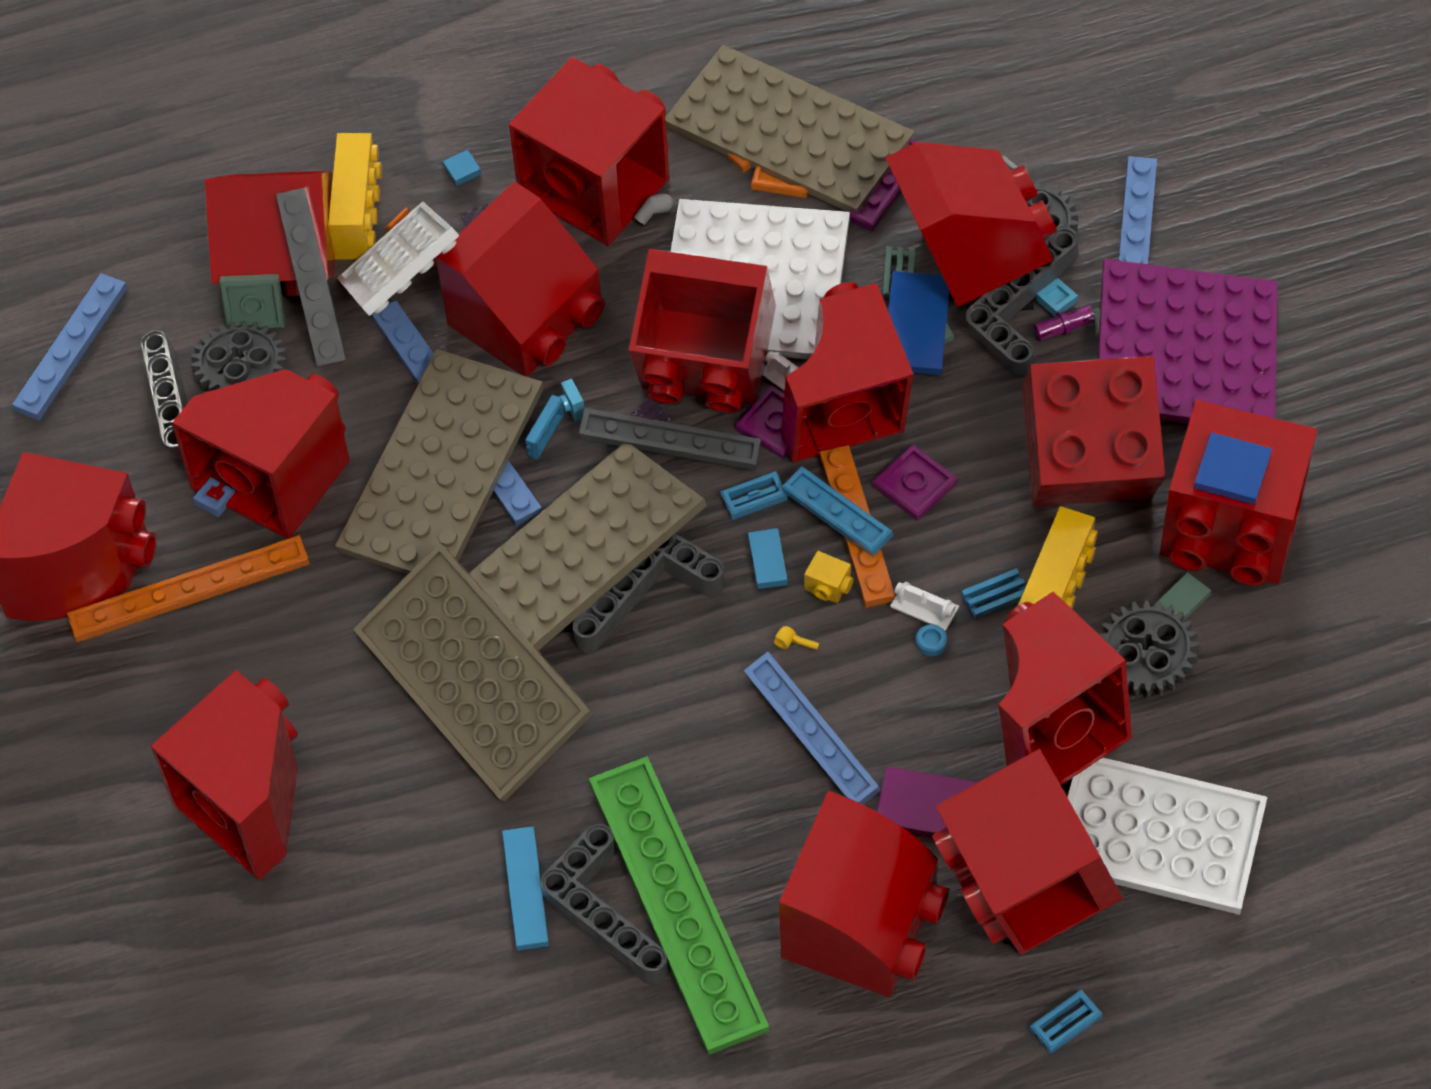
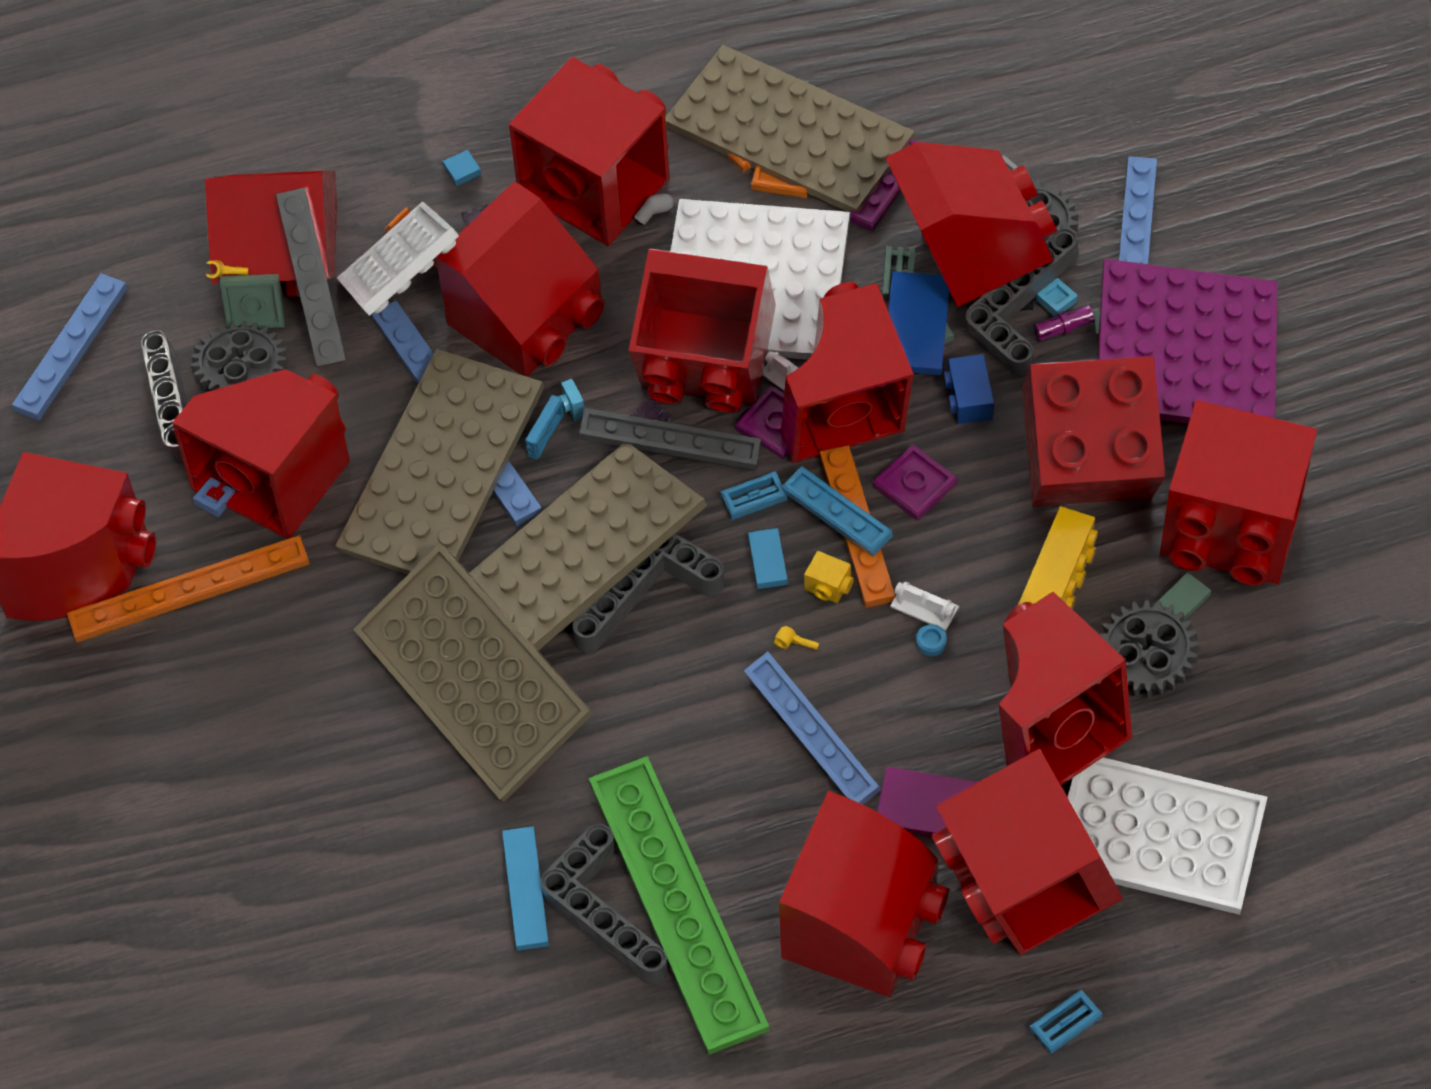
(223, 269): none -> yellow hand
(235, 770): red slope -> none
(354, 195): yellow brick -> none
(970, 389): none -> blue brick
(991, 590): dark azure tile -> none
(1233, 468): blue tile -> none

